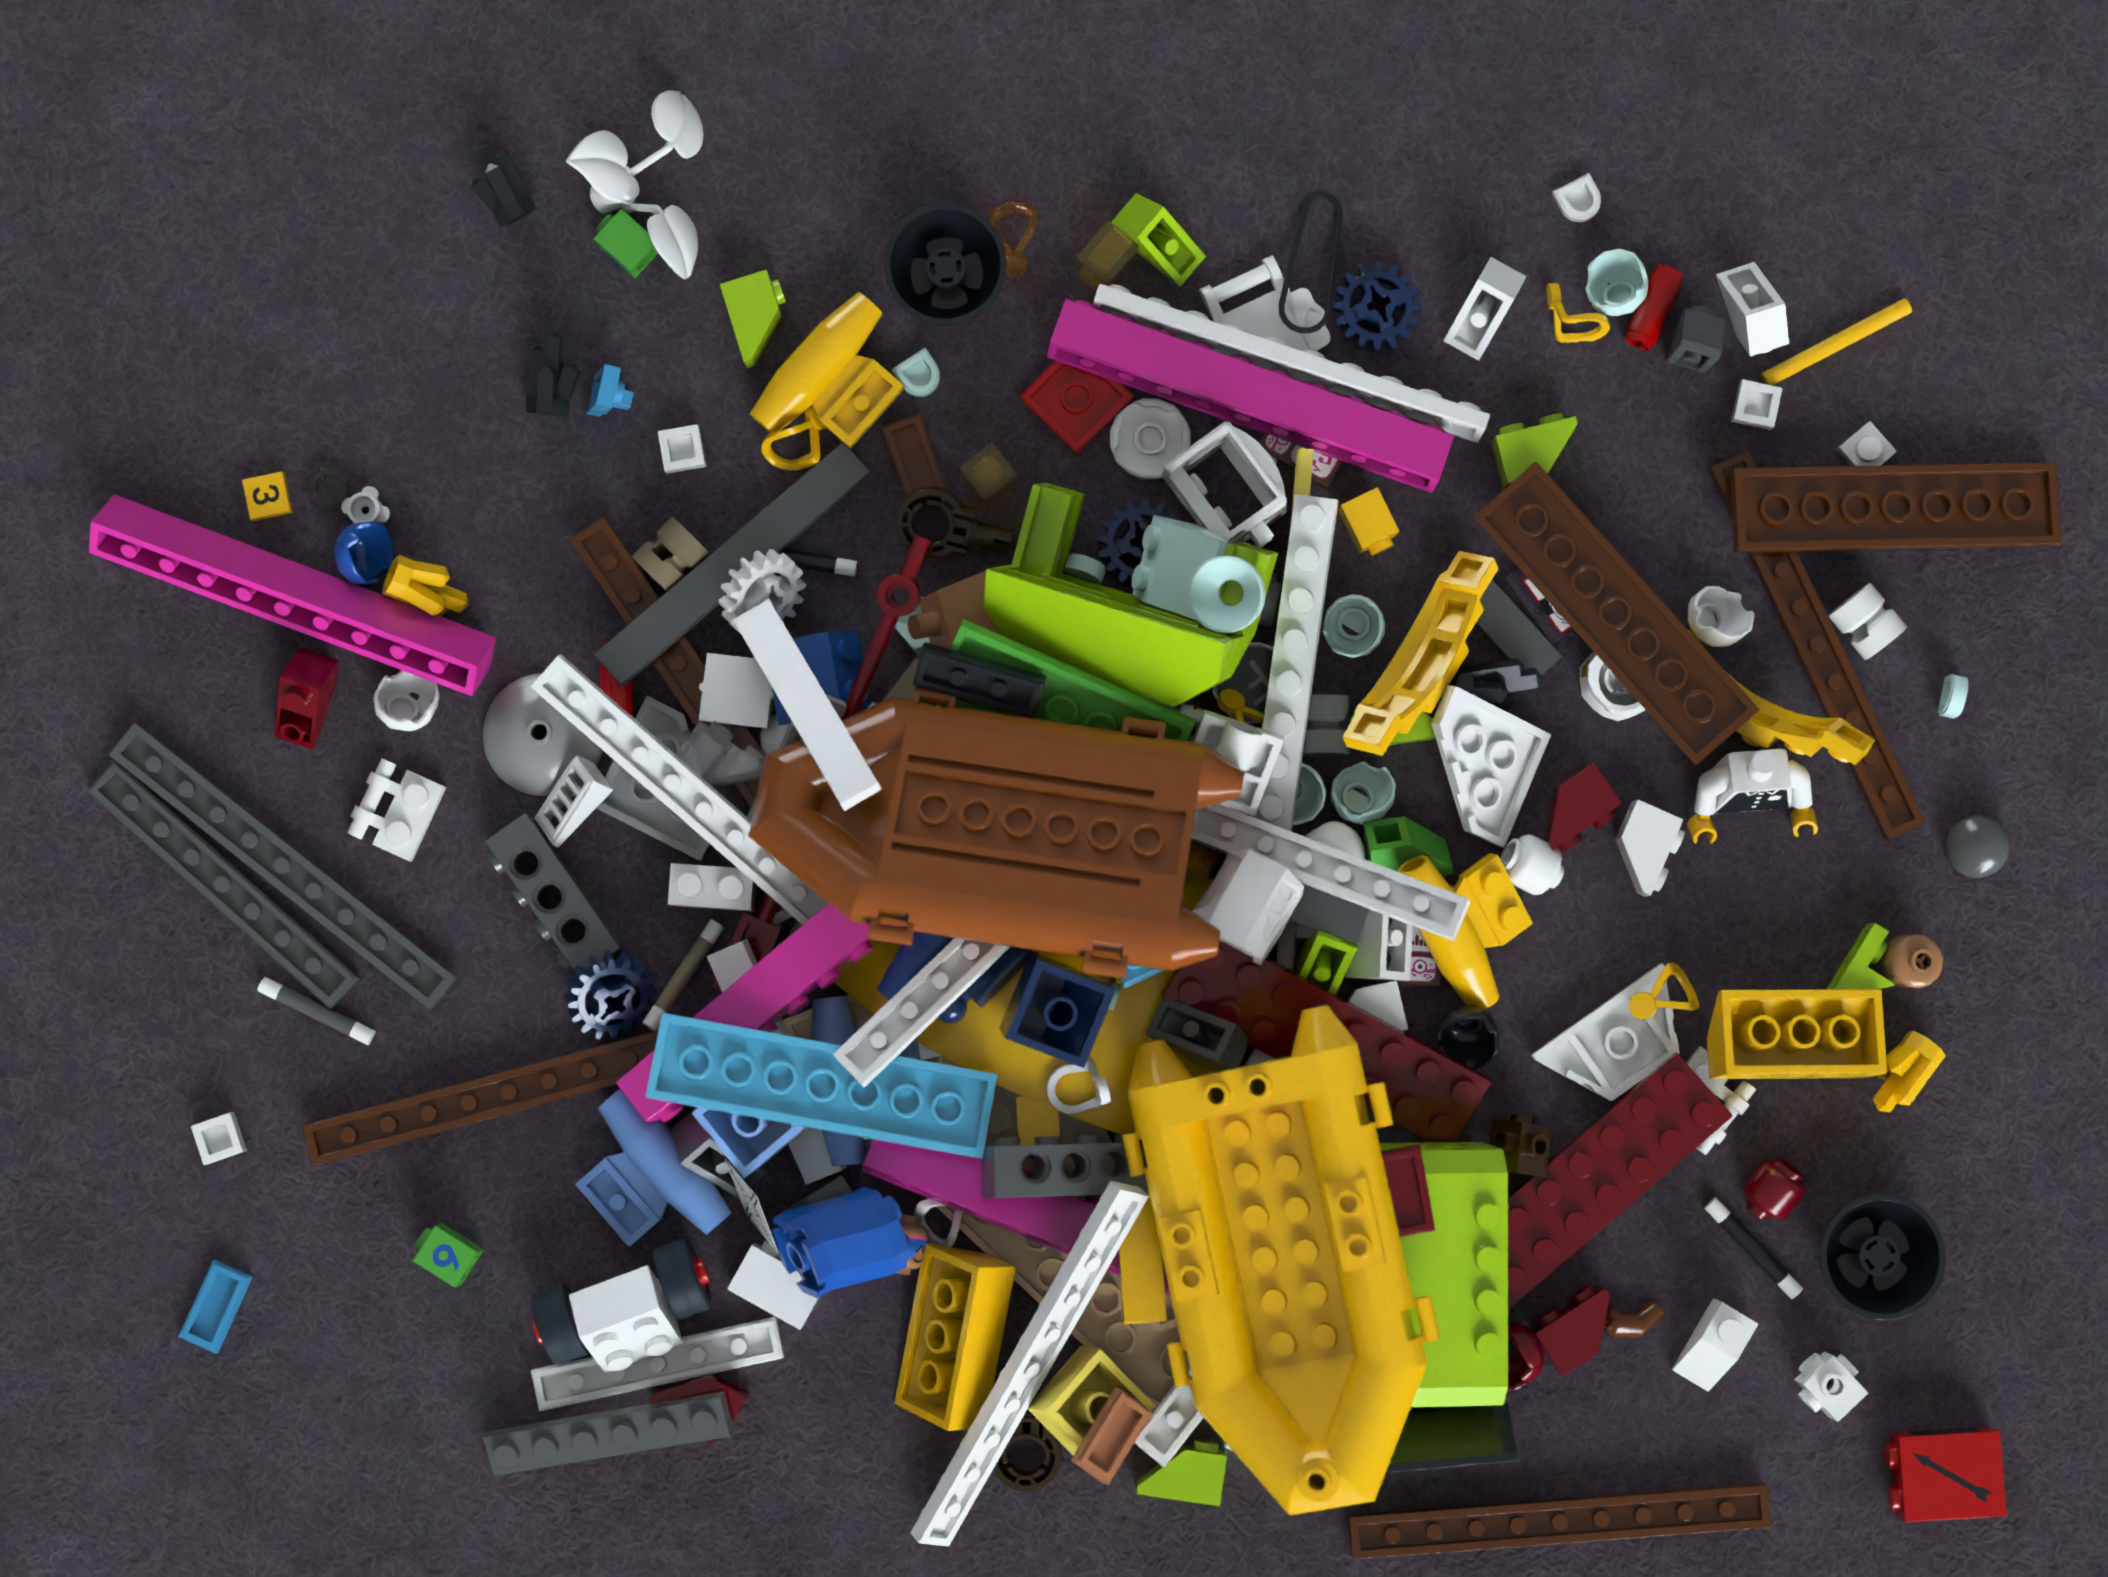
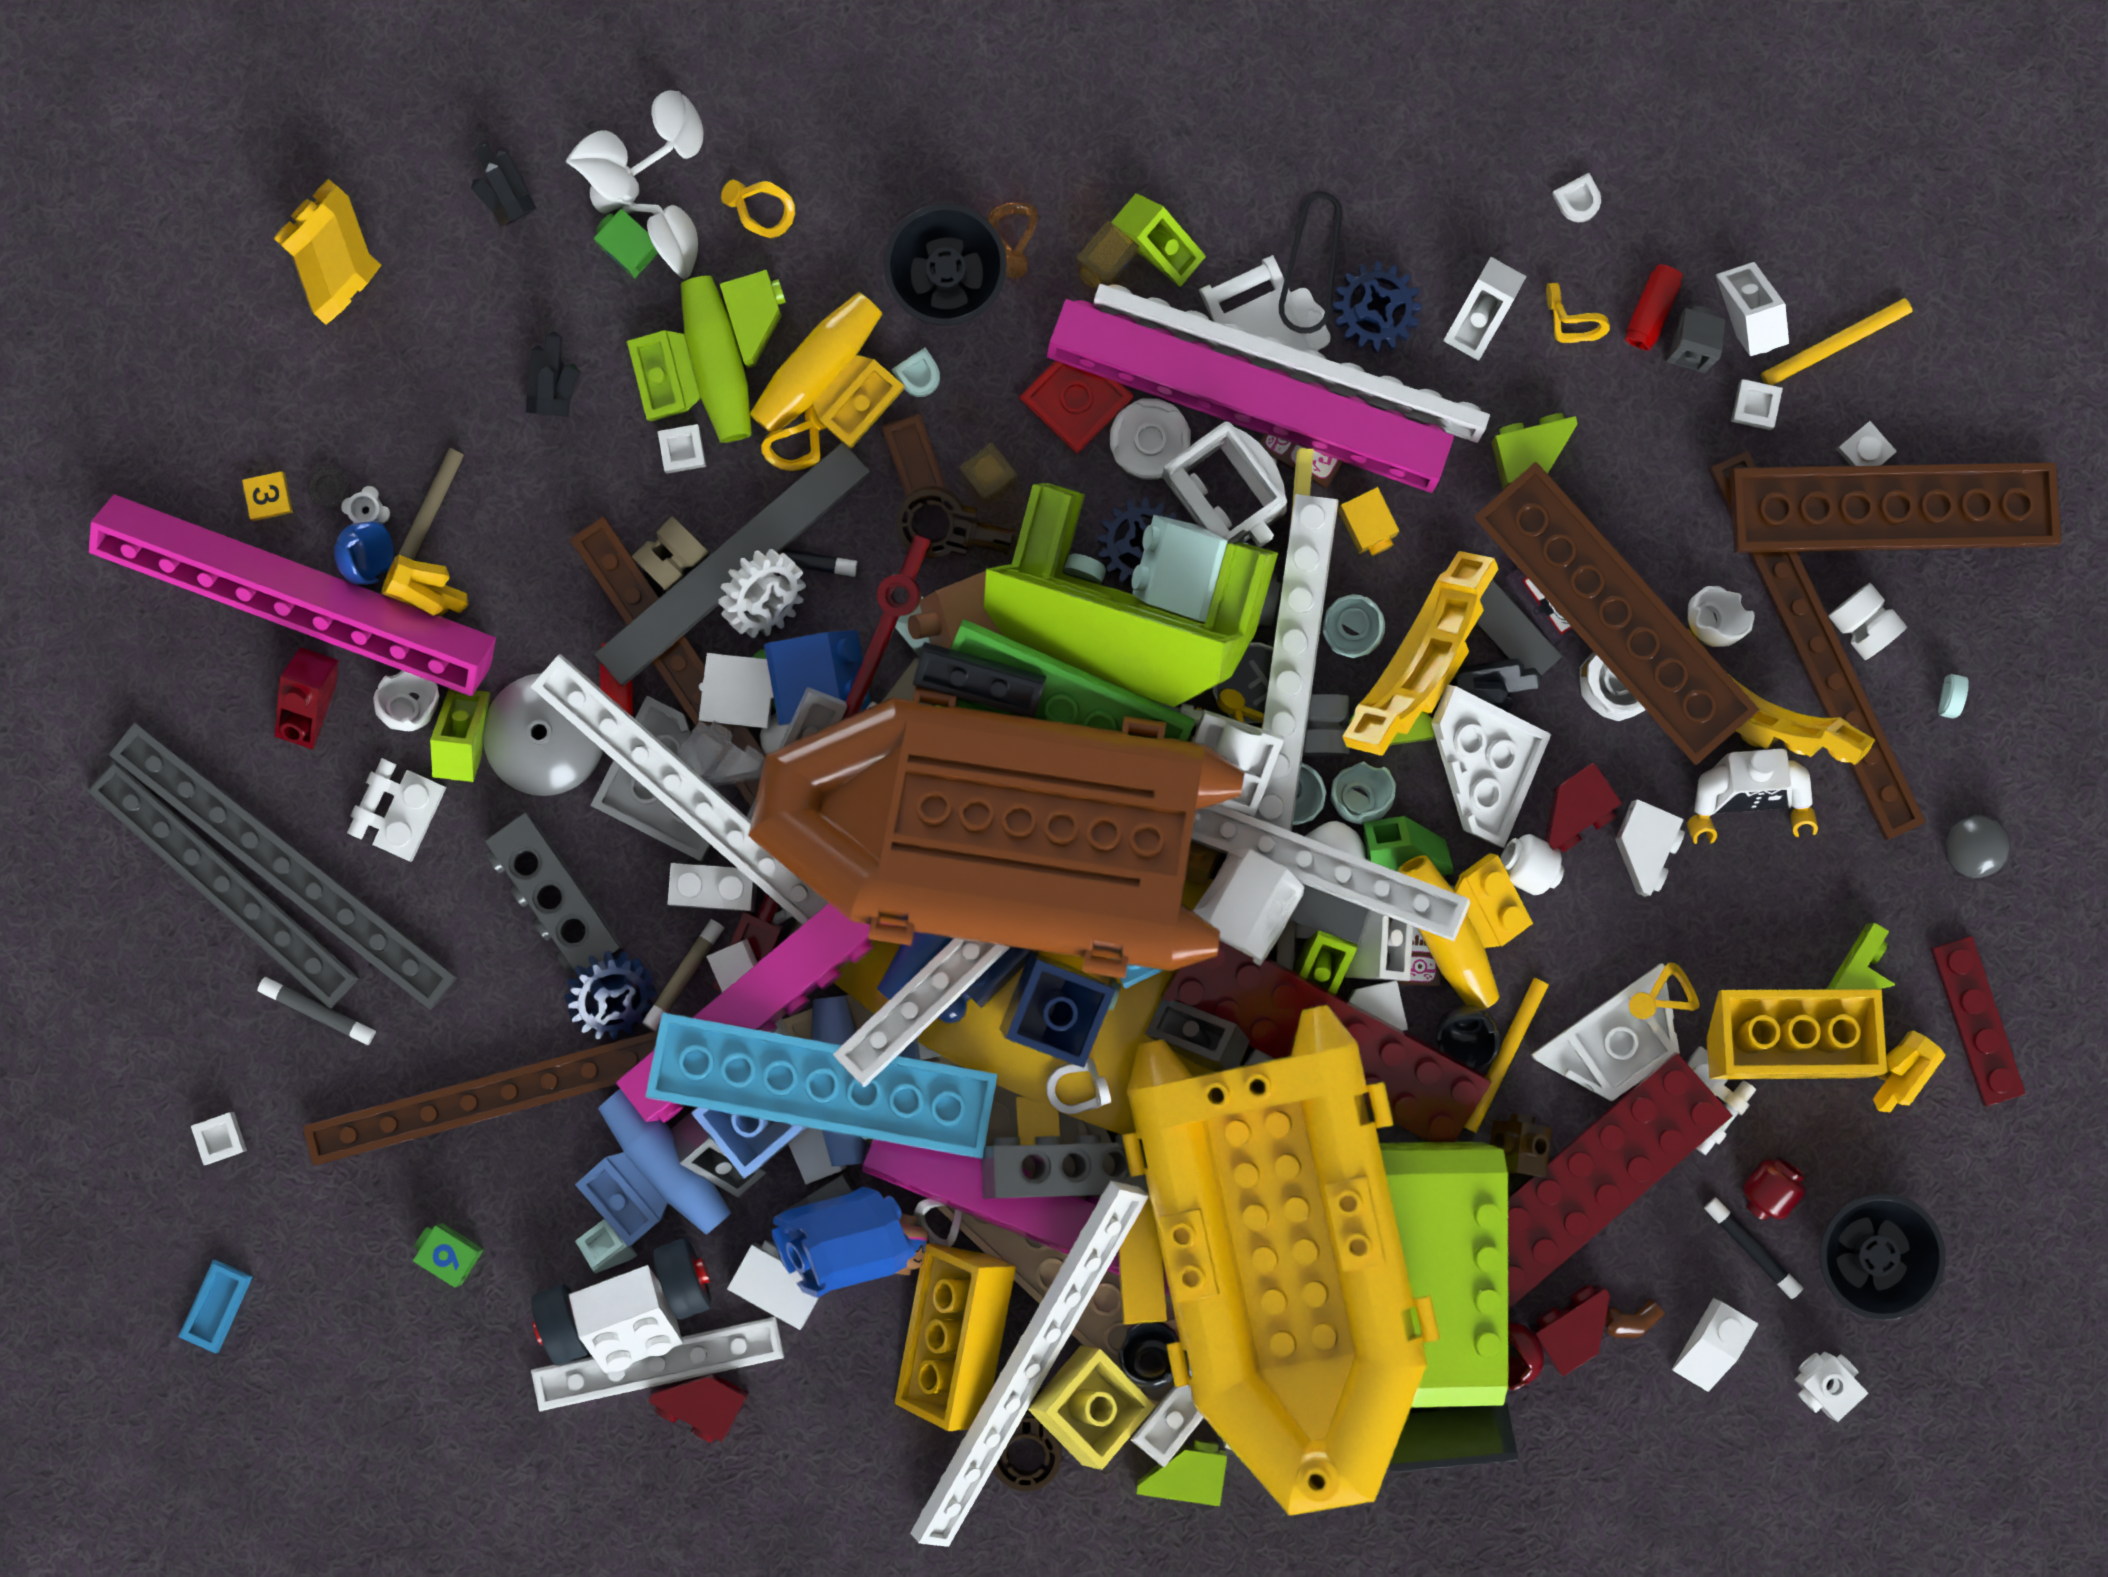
(328, 251): none -> yellow brick
(431, 504): none -> dark tan bar
(459, 736): none -> lime slope
(594, 790): white slope -> none
(606, 1250): none -> light aqua slope
(608, 392): dark azure hinge -> none
(609, 1433): dark grey plate -> none
(696, 365): none -> lime plate
(734, 194): none -> yellow piece
(751, 1205): white sticker -> none
(807, 705): white tile -> none
(1111, 1436): nougat tile -> none
(1145, 1354): none -> black hair
(1206, 597): light aqua piece -> none
(1408, 1190): dark red tile -> none
(1508, 1049): none -> yellow bar
(1559, 1521): reddish brown plate -> none
(1626, 278): light aqua hair -> none
(1912, 961): medium nougat head -> none
(1946, 1474): red brick -> none
(1977, 1021): none -> dark red plate

